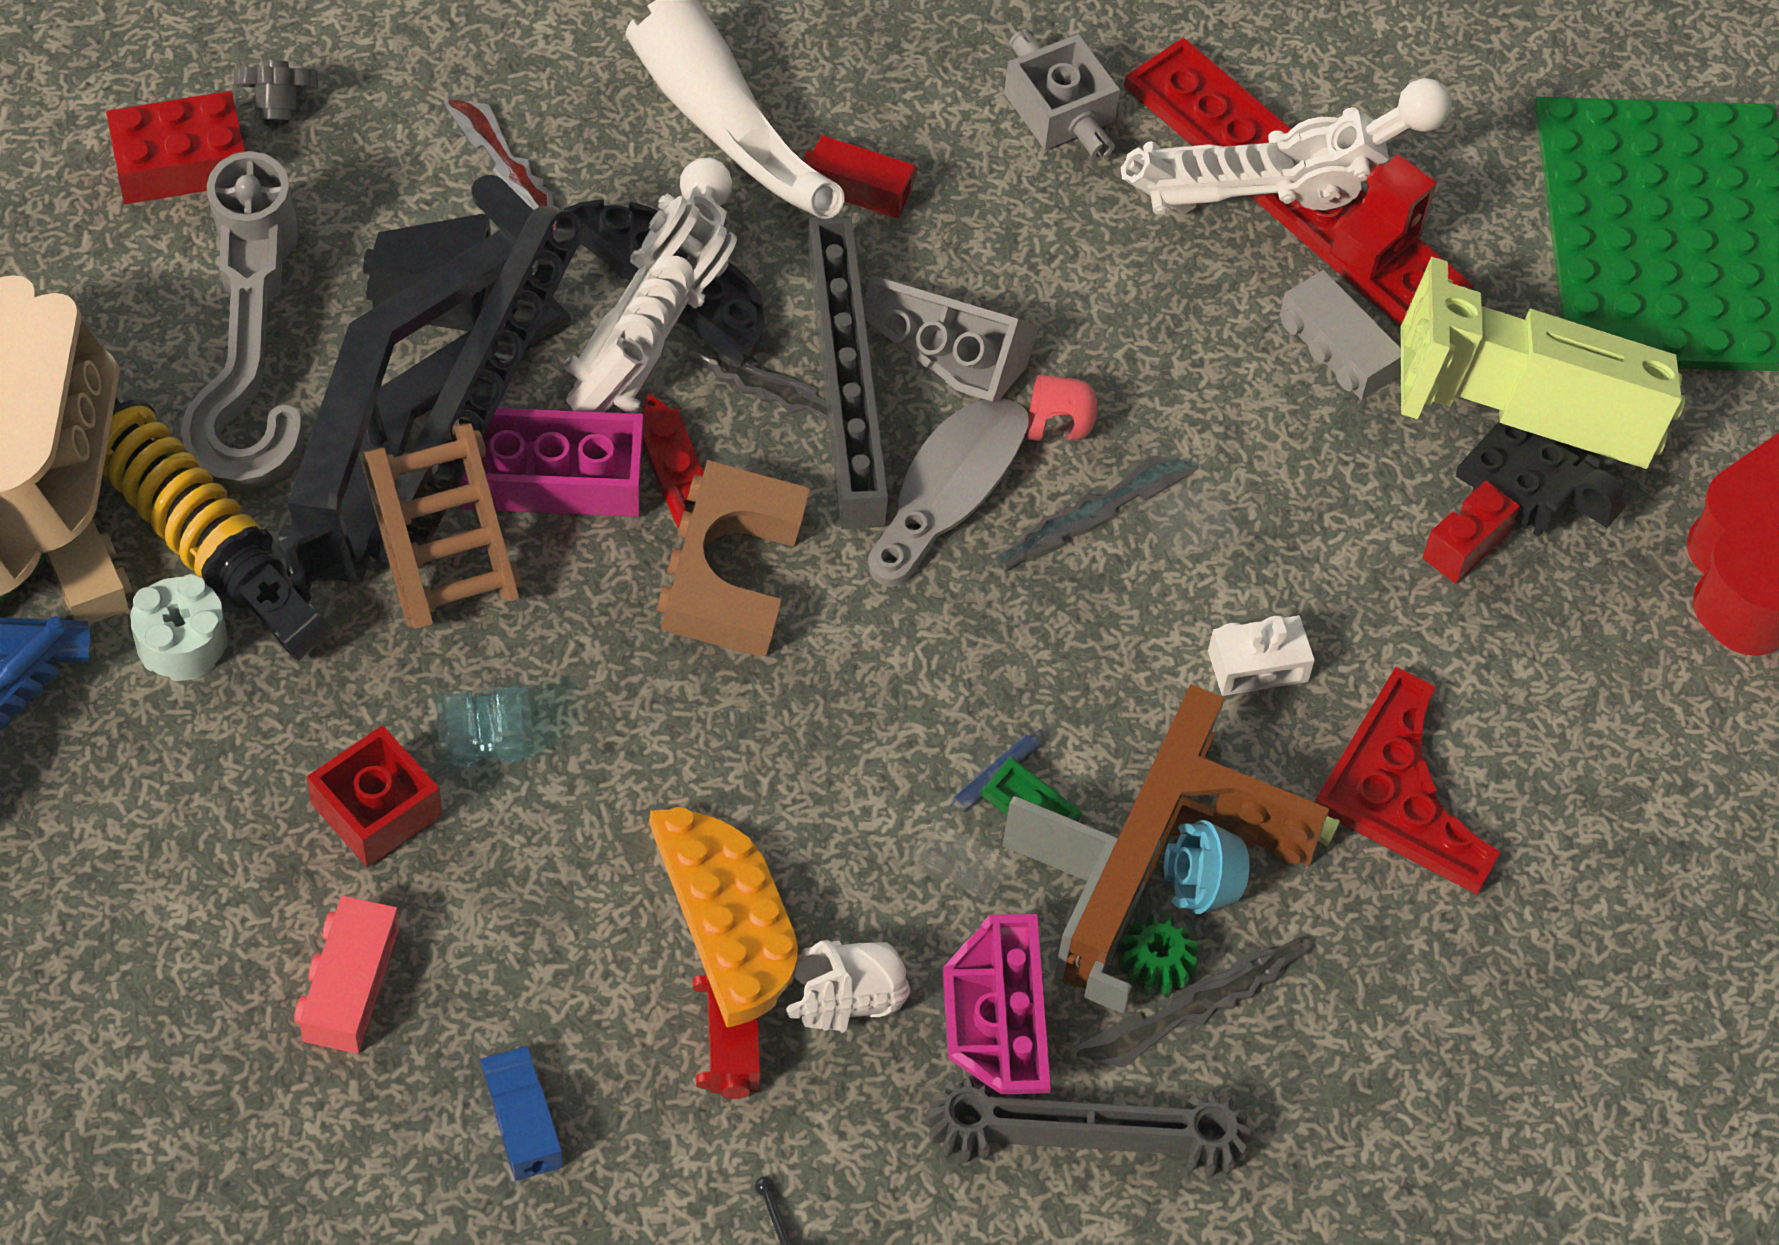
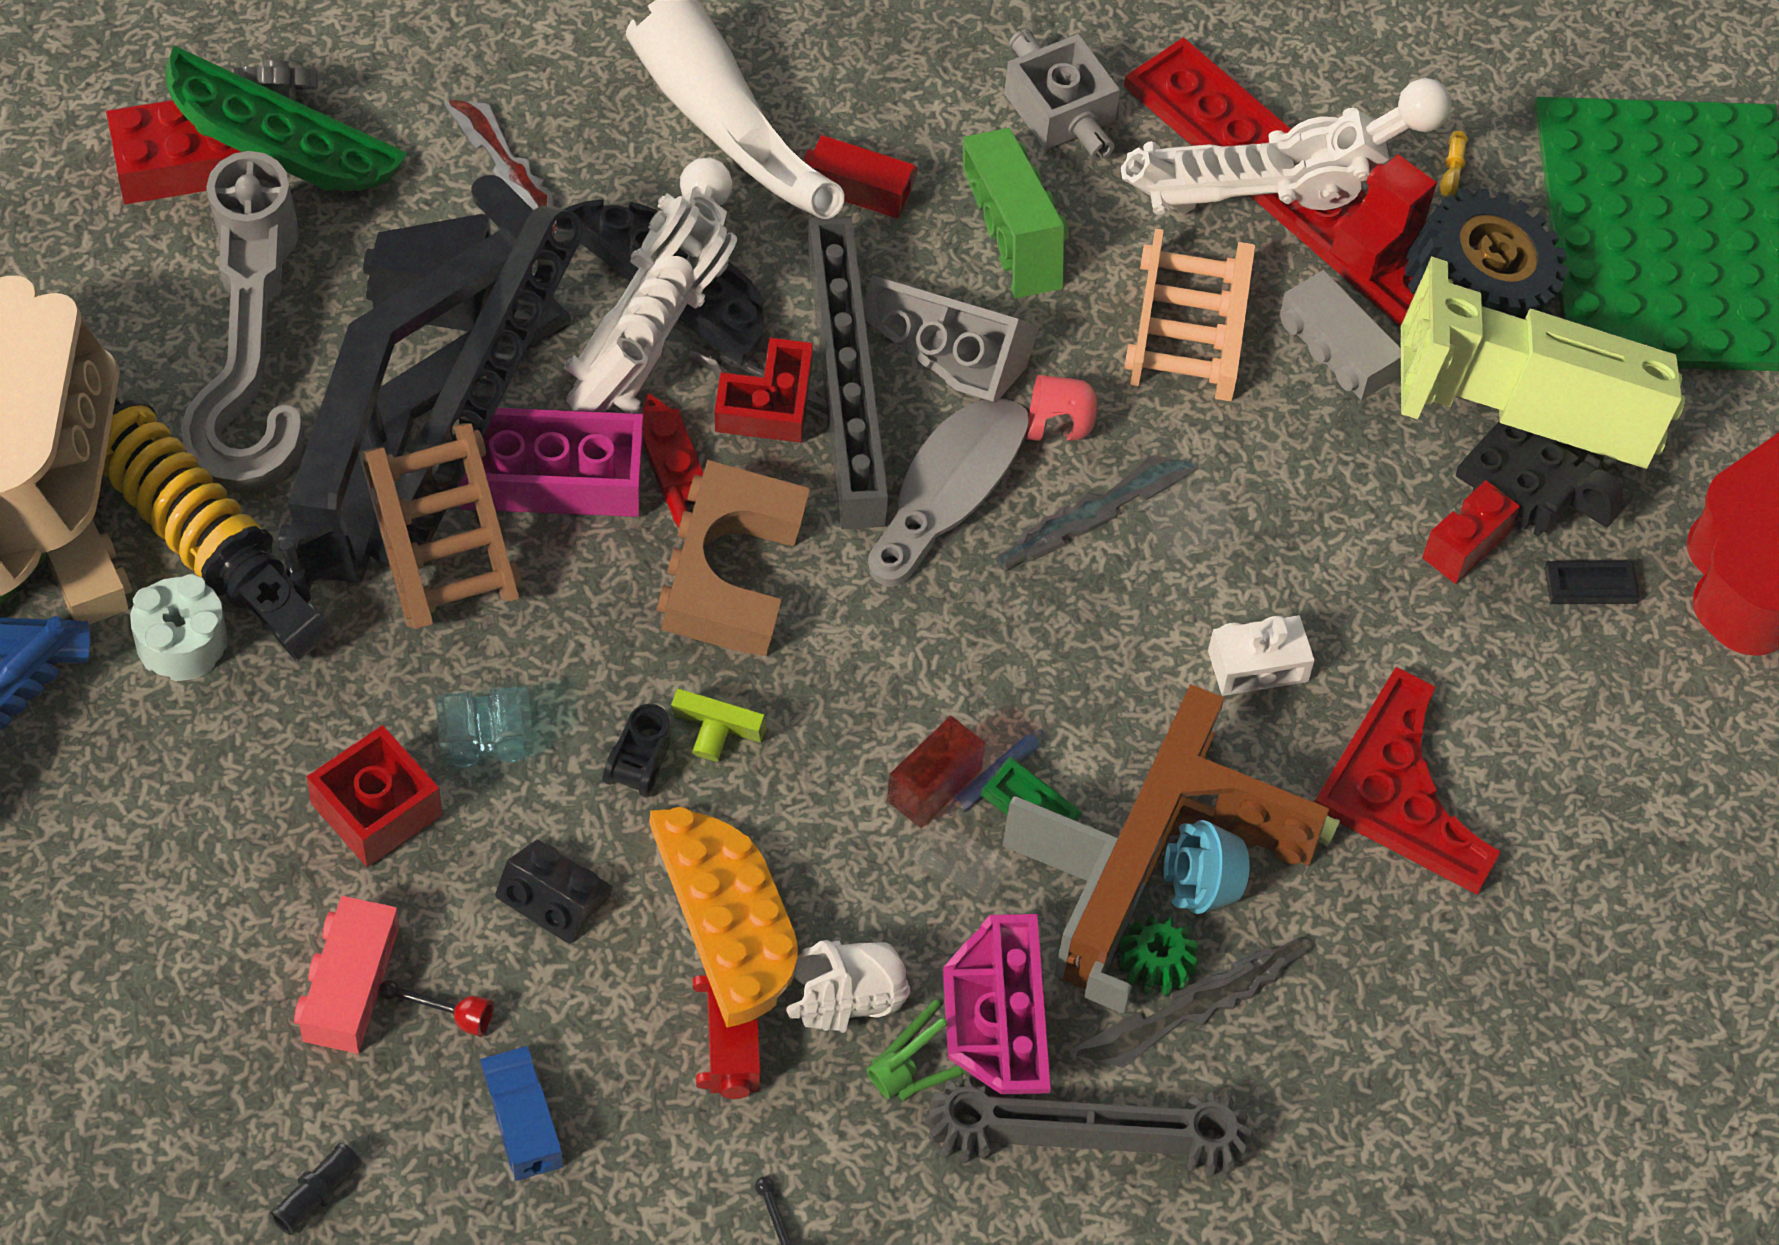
(272, 124): none -> green plate
(315, 1188): none -> black pin
(470, 1014): none -> hinge
(551, 889): none -> black bracket
(636, 757): none -> black piece
(716, 722): none -> lime tile
(768, 405): none -> red brick
(894, 1068): none -> bright green plant
(935, 771): none -> clear red brick
(1016, 211): none -> bright green wedge
(1229, 304): none -> light nougat fence
(1454, 161): none -> yellow piece
(1504, 242): none -> black wheel
(1591, 582): none -> black tile

